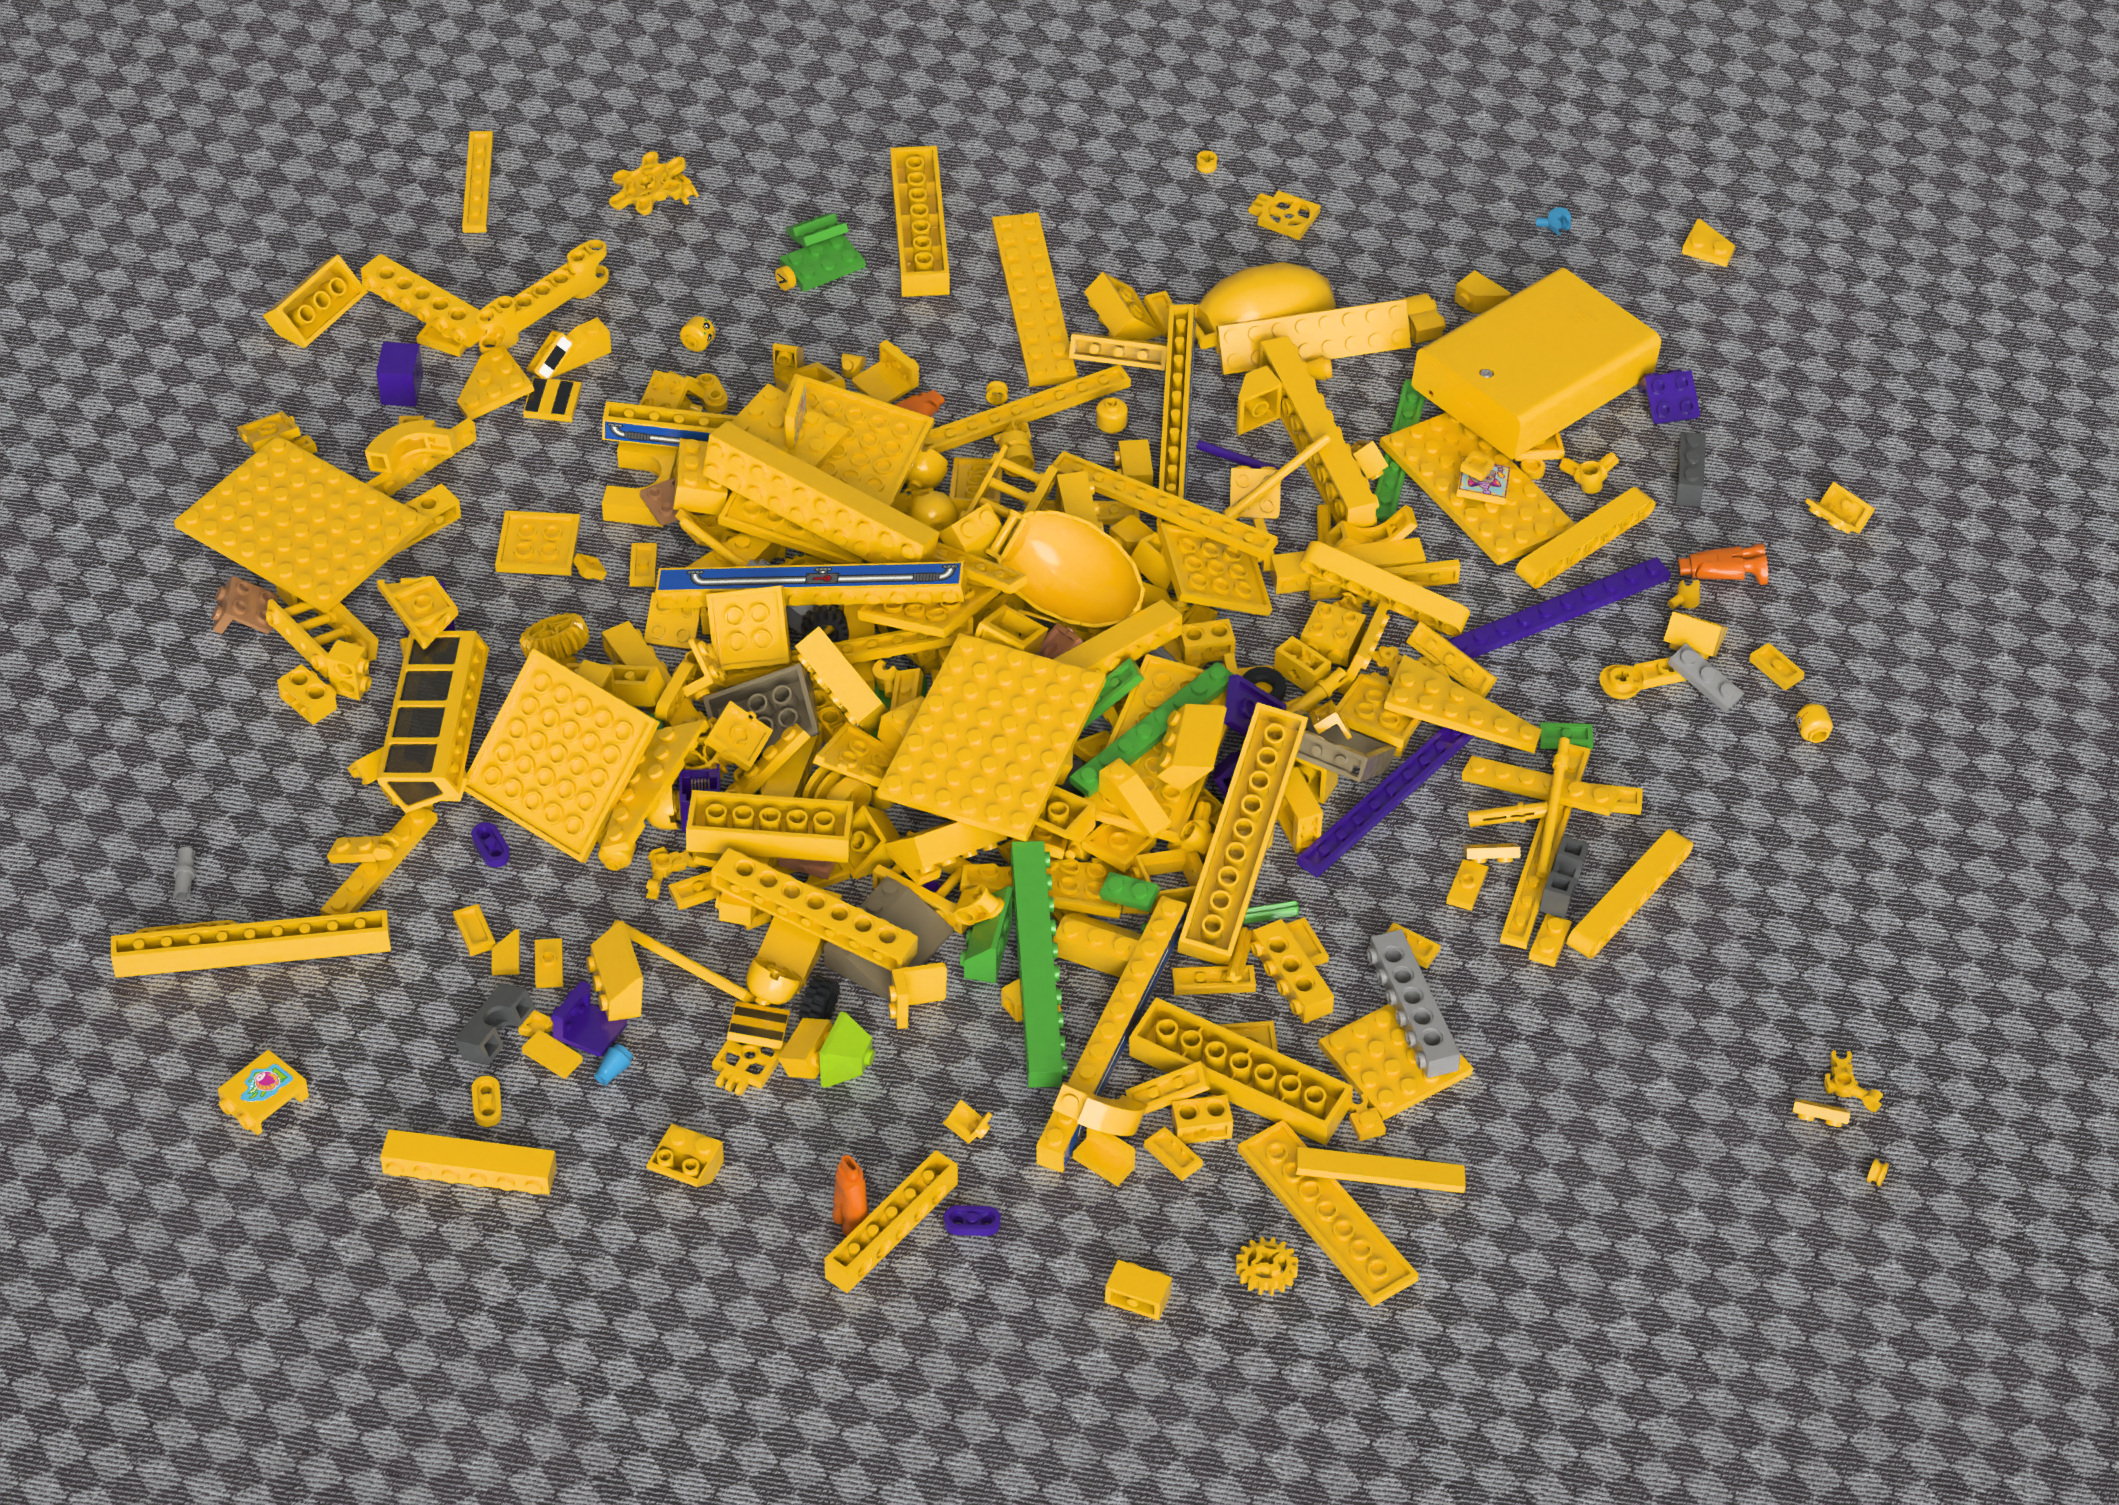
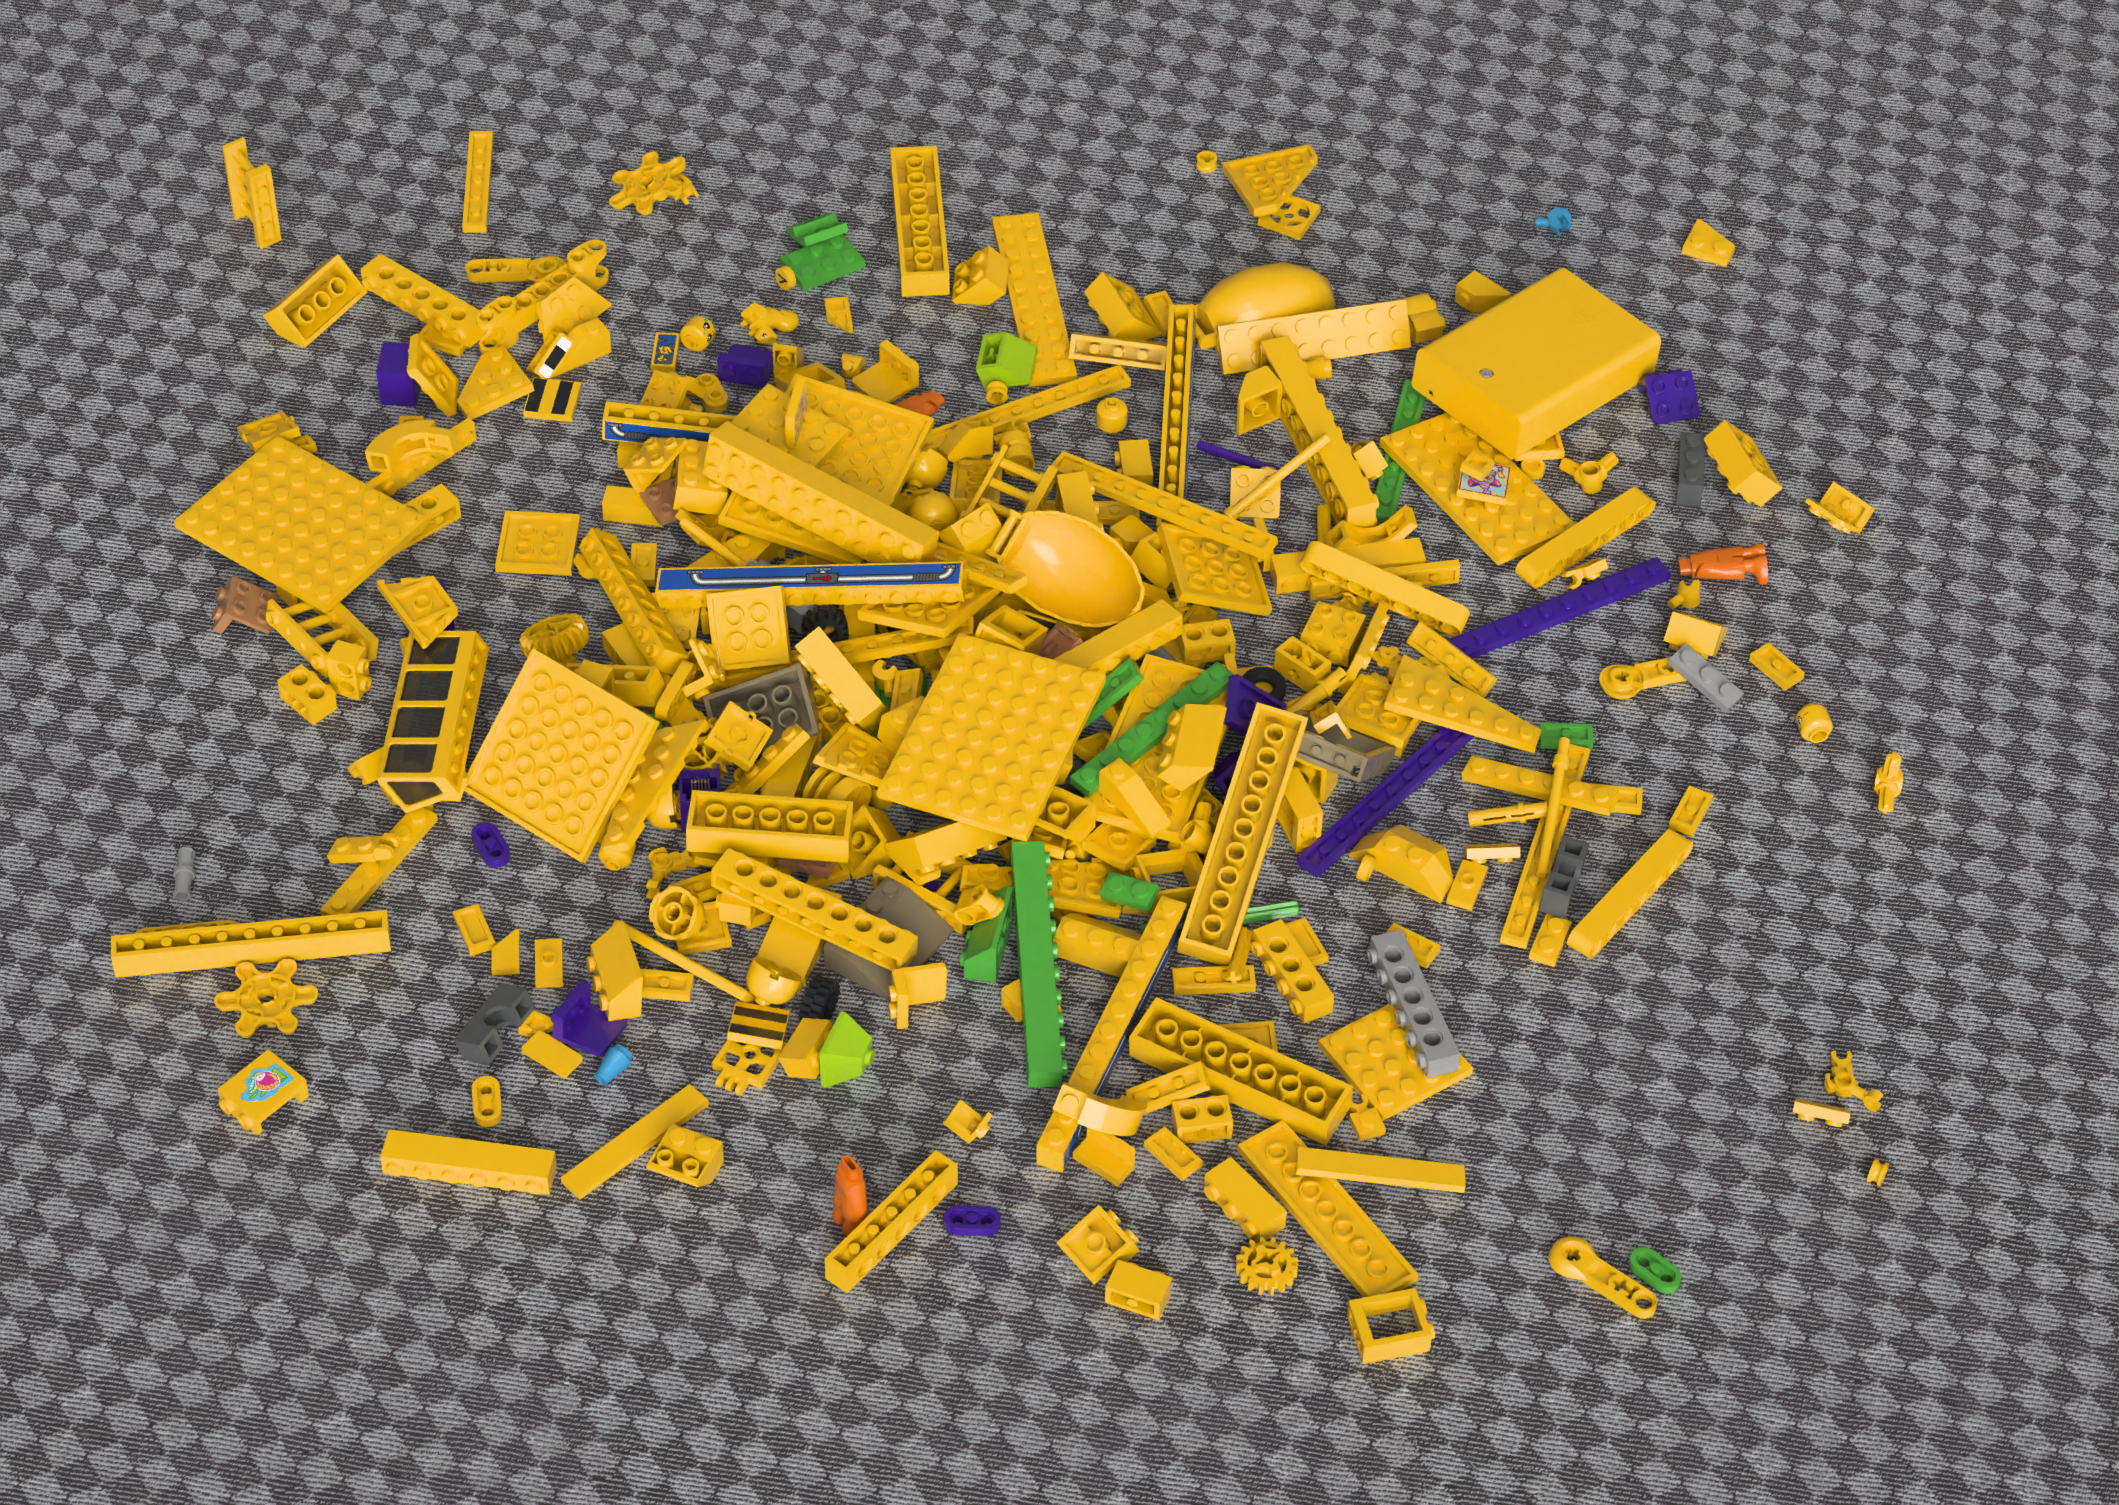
(252, 193): none -> yellow fence
(261, 985): none -> yellow plate
(432, 375): none -> yellow plate
(512, 269): none -> yellow beam
(568, 306): none -> yellow wing
(633, 601): none -> yellow brick
(633, 1141): none -> yellow tile
(652, 460): none -> yellow bracket
(665, 352): none -> tile
(667, 985): none -> yellow plate
(677, 913): none -> yellow cylinder
(712, 935): none -> yellow tile
(745, 366): none -> dark purple bracket
(765, 319): none -> yellow animal
(839, 313): none -> yellow tile
(968, 439): none -> yellow slope
(981, 278): none -> yellow slope
(1006, 360): none -> lime slope
(1098, 1244): none -> yellow plate
(1244, 1200): none -> yellow brick
(1270, 178): none -> yellow plate
(1366, 868): none -> yellow tile
(1393, 1346): none -> yellow window
(1409, 860): none -> yellow wedge
(1588, 570): none -> yellow plate
(1599, 1275): none -> yellow beam
(1656, 1270): none -> bright green plate
(1690, 811): none -> yellow plate
(1742, 464): none -> yellow brick
(1888, 782): none -> yellow axle

